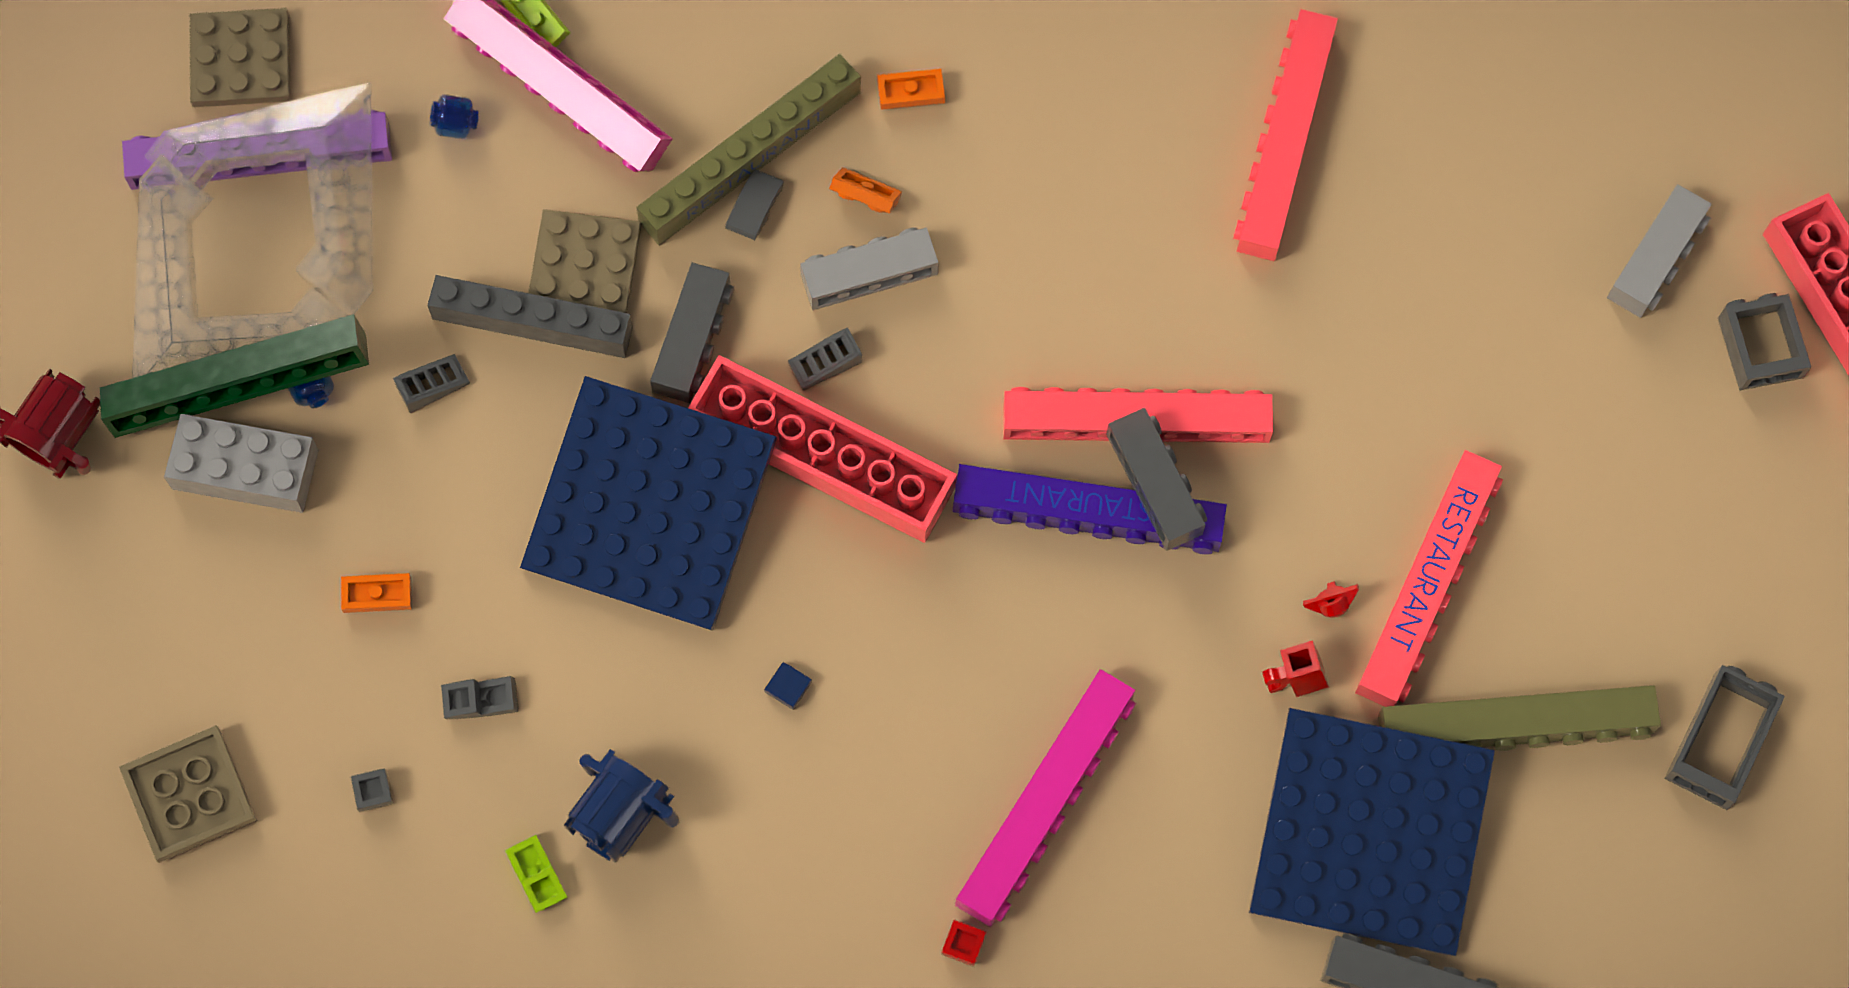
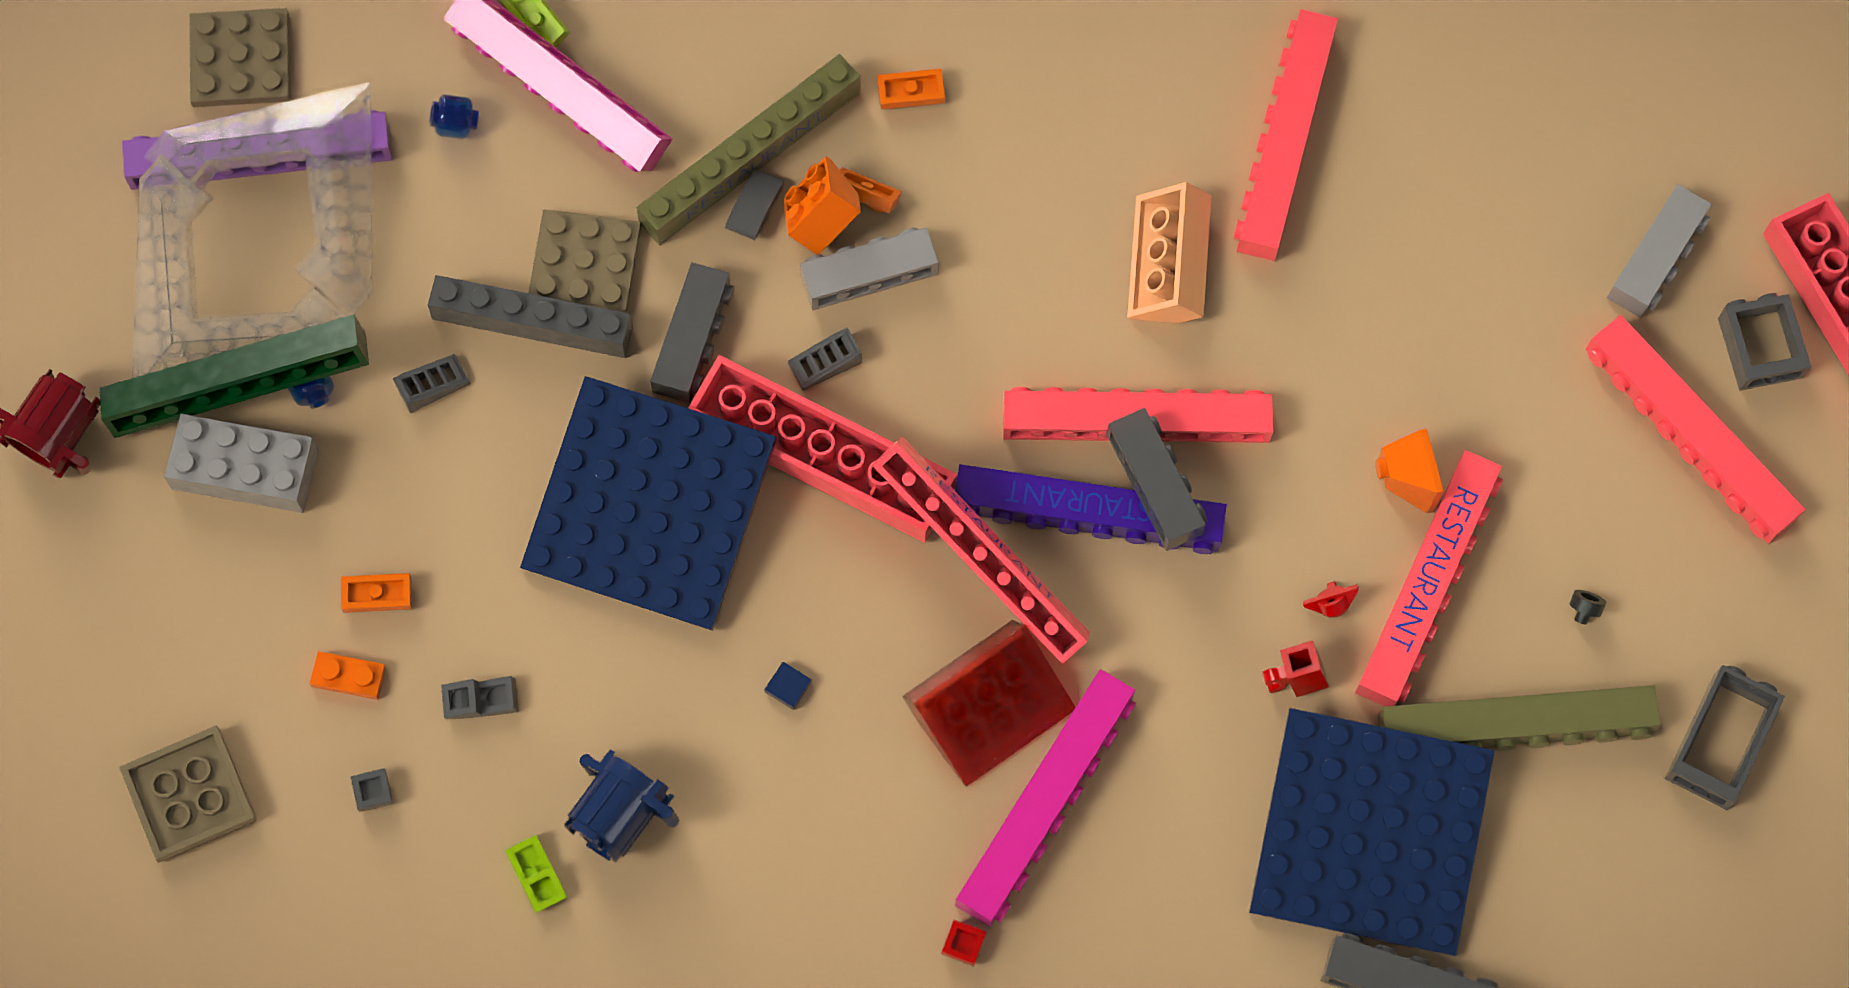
(347, 675): none -> orange plate
(820, 206): none -> orange slope
(982, 550): none -> coral brick
(990, 701): none -> clear red slope
(1170, 254): none -> light nougat slope
(1411, 470): none -> orange slope
(1587, 605): none -> pearl dark grey tile
(1694, 429): none -> coral brick

